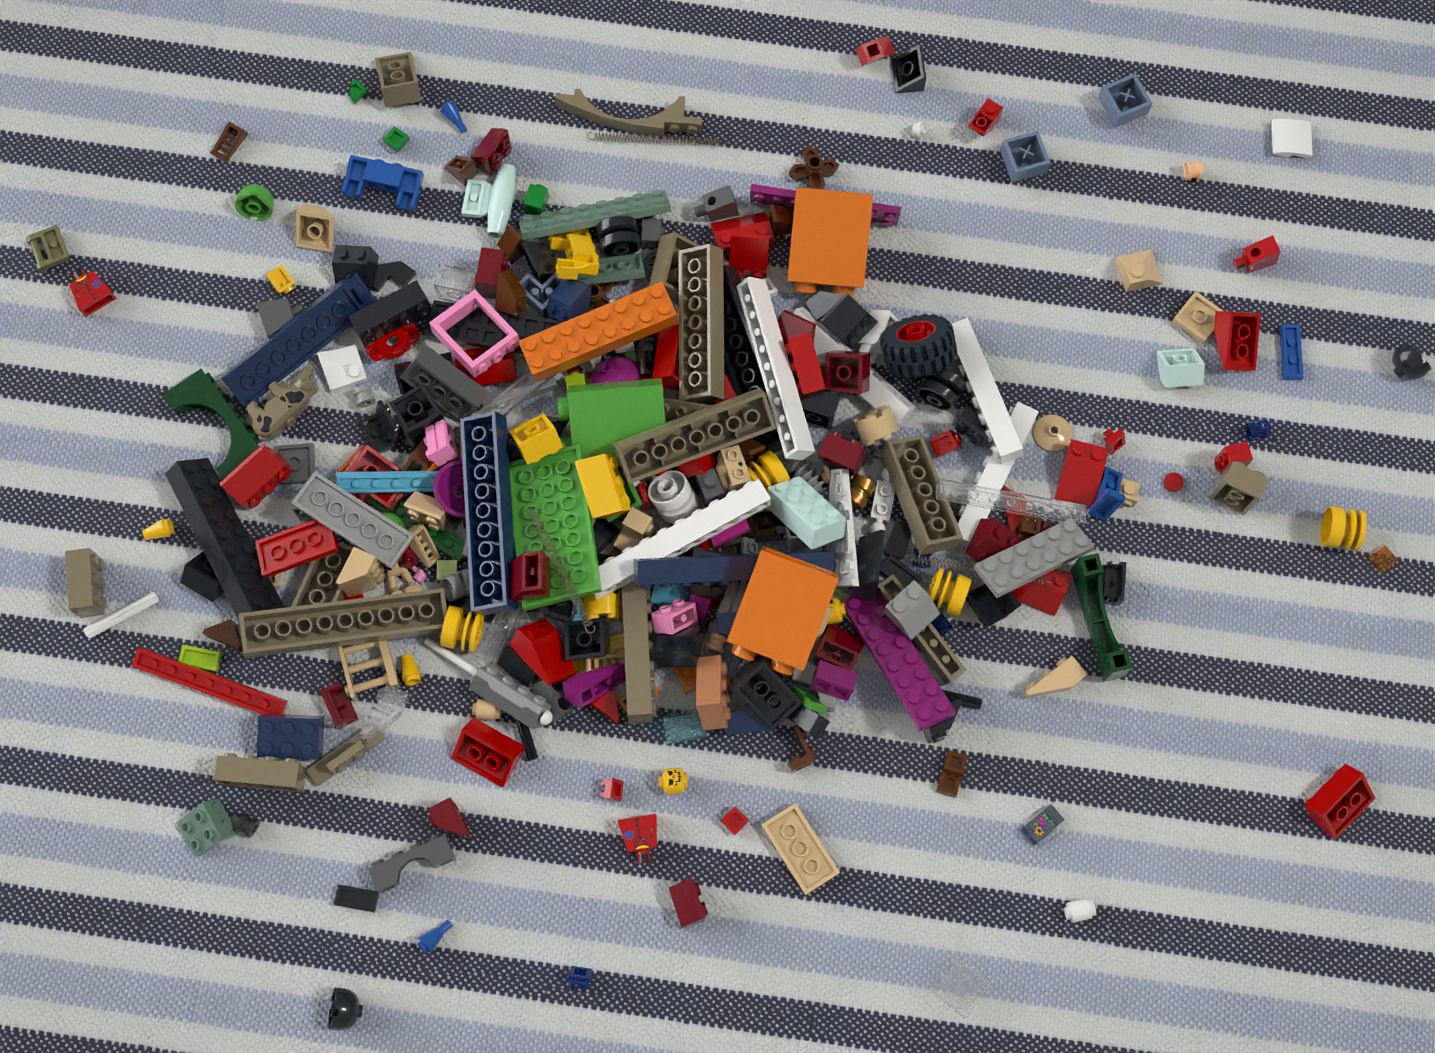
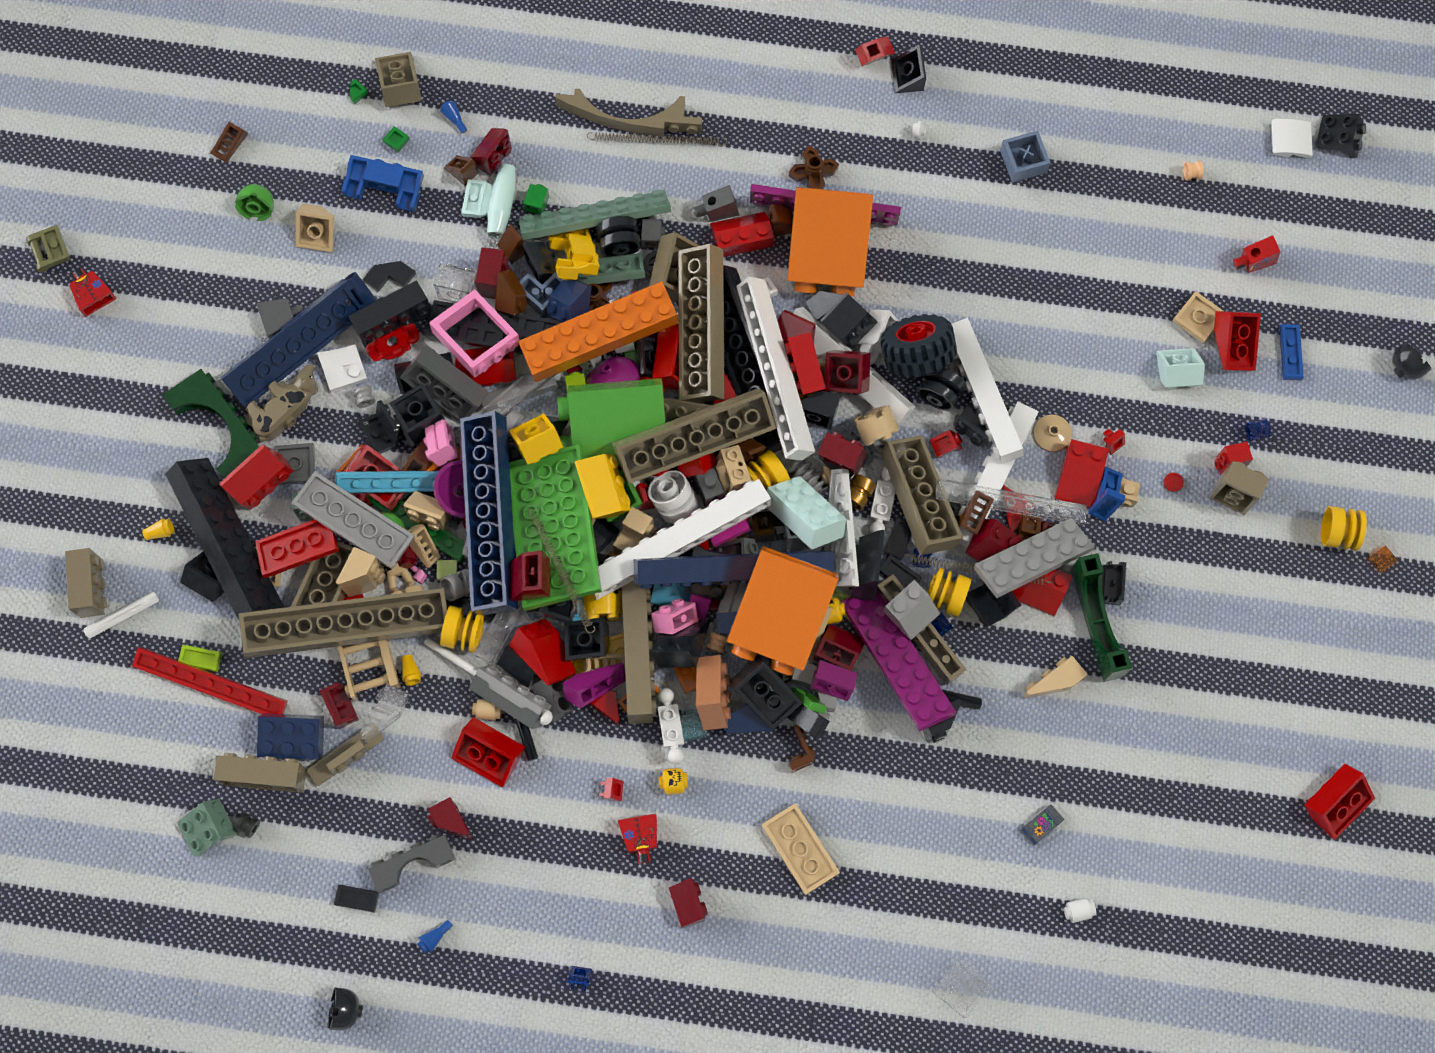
(226, 634): reddish brown slope -> none
(280, 279): yellow bracket -> none
(355, 259): black slope -> none
(670, 725): none -> white plate
(734, 821): red plate -> none
(749, 254): red slope -> none
(951, 774): reddish brown slope -> none
(962, 522): none -> reddish brown slope
(986, 117): red slope -> none
(1125, 100): sand blue brick -> none
(1138, 270): tan slope -> none
(1342, 132): none -> black bracket

